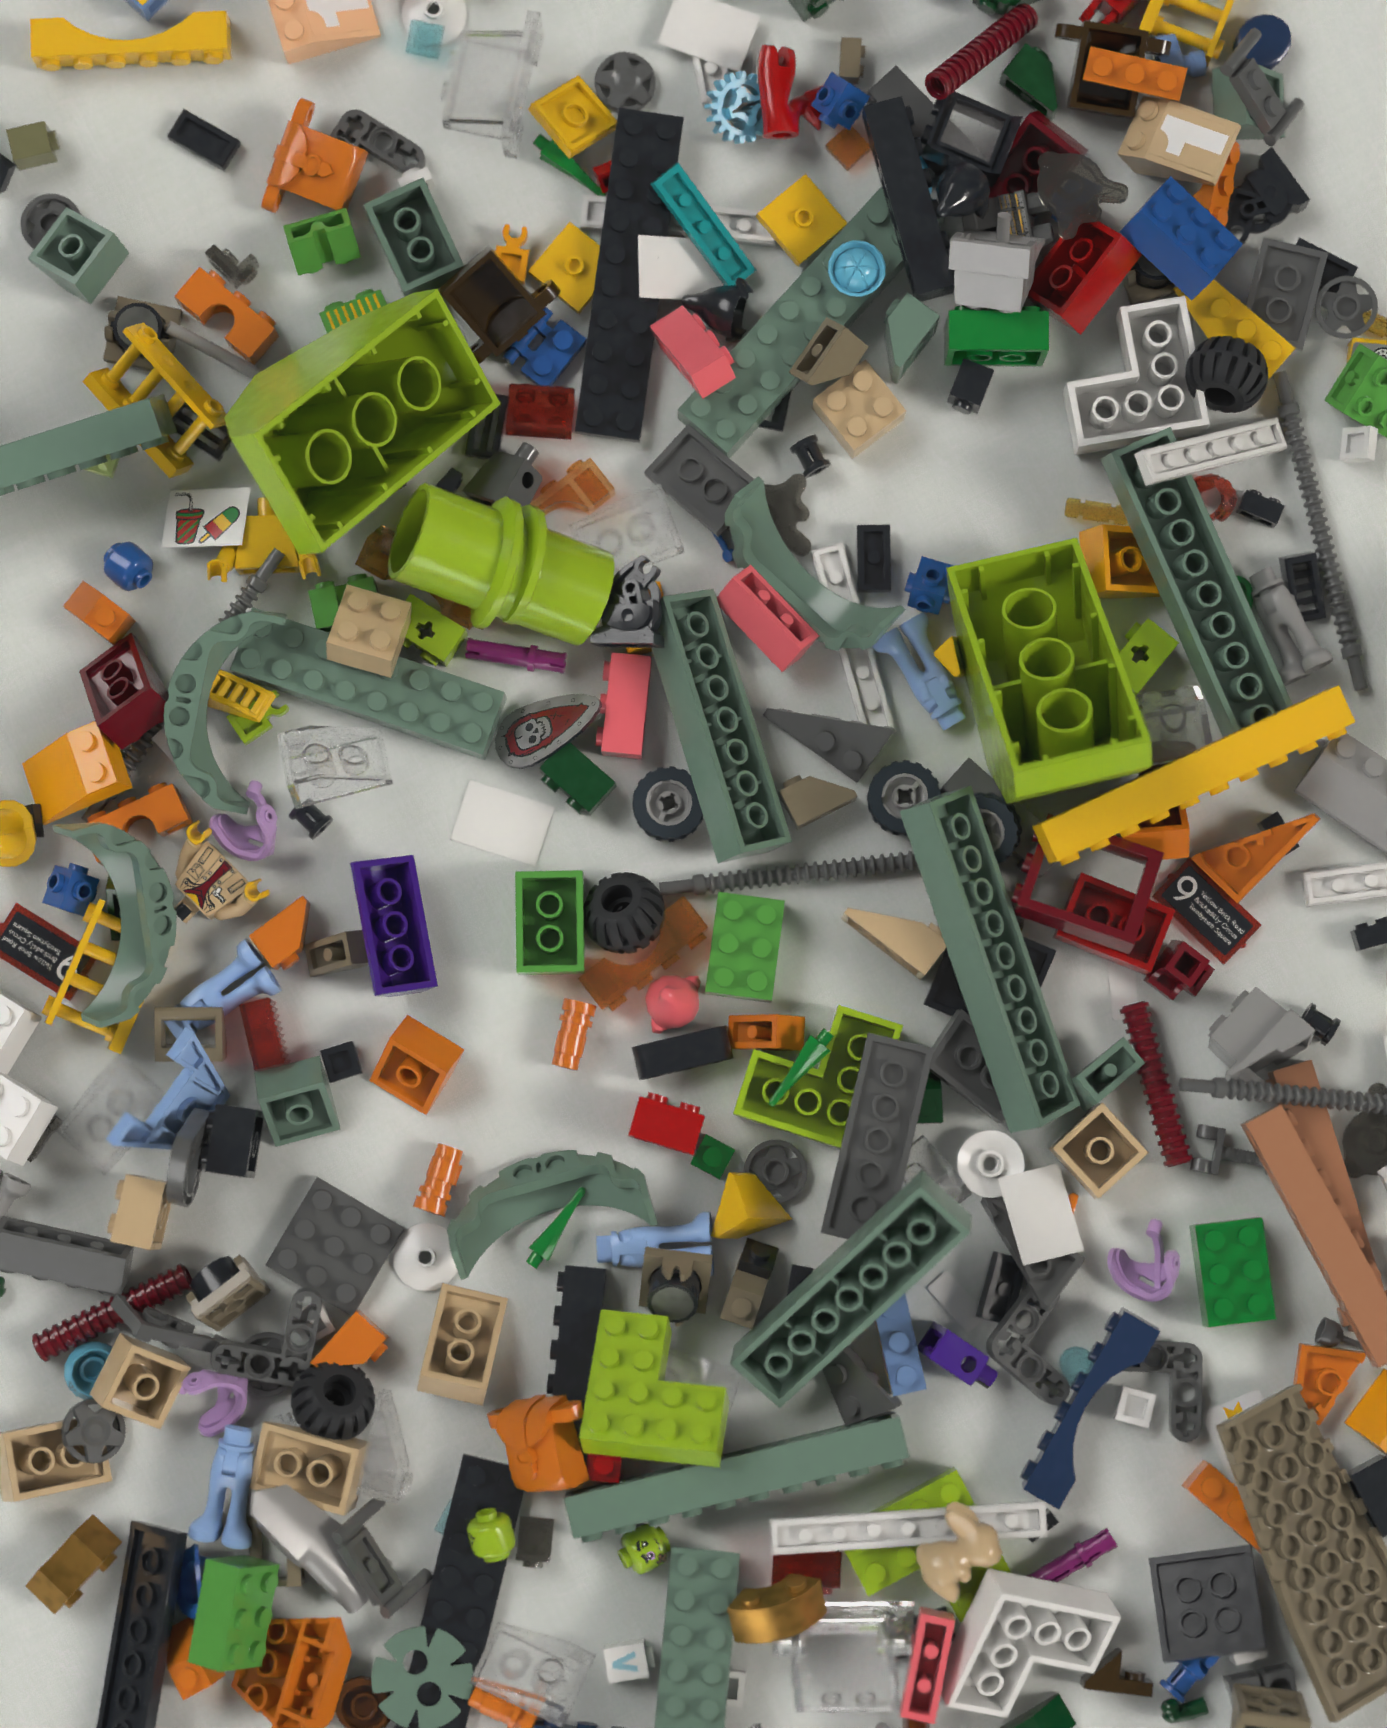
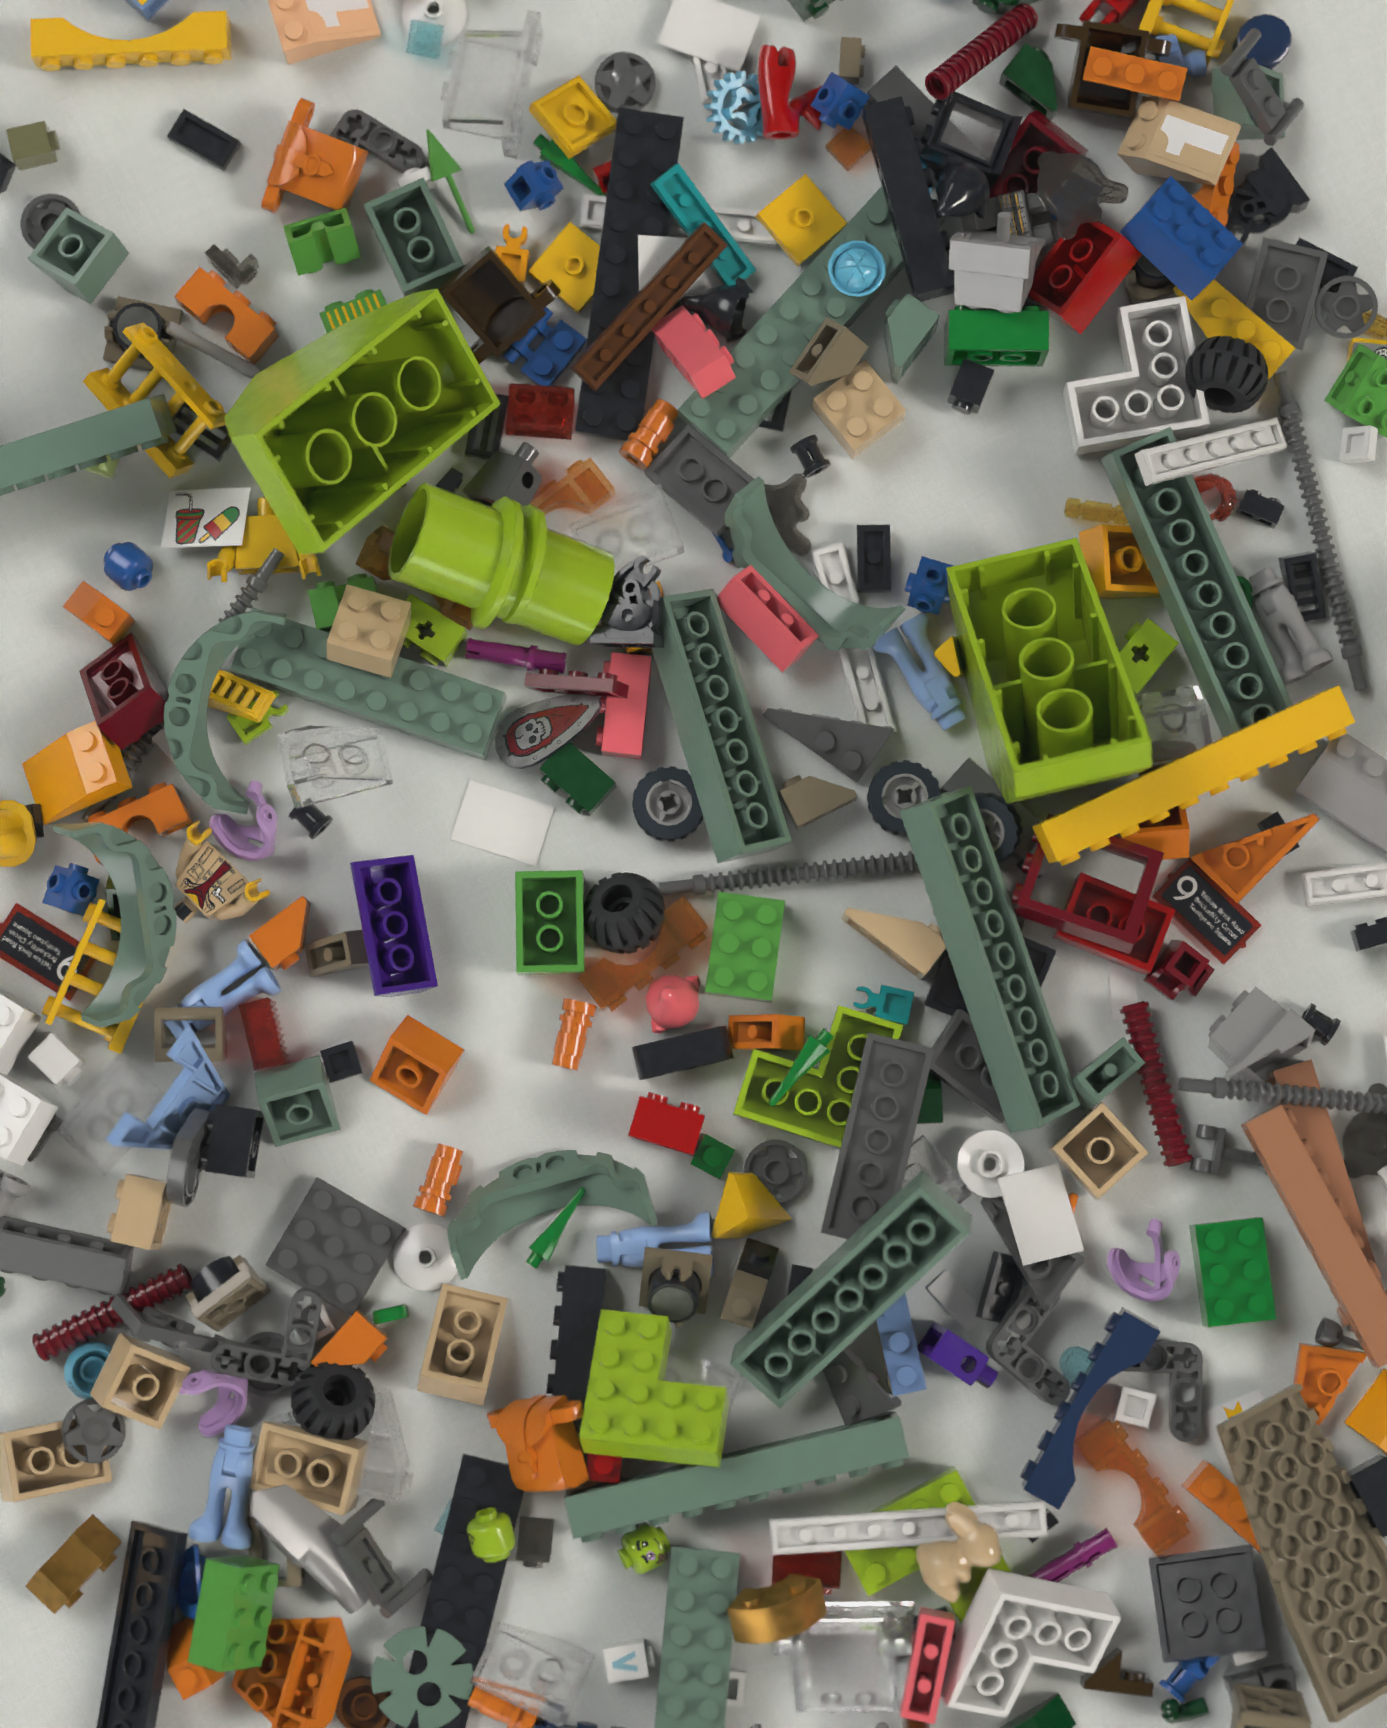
(57, 1060): none -> white brick
(390, 1314): none -> green tile
(443, 166): none -> bright green piece
(534, 185): none -> blue brick
(576, 683): none -> plate
(648, 306): none -> reddish brown tile
(651, 431): none -> orange axle
(890, 1004): none -> teal plate
(1157, 1521): none -> clear orange arch

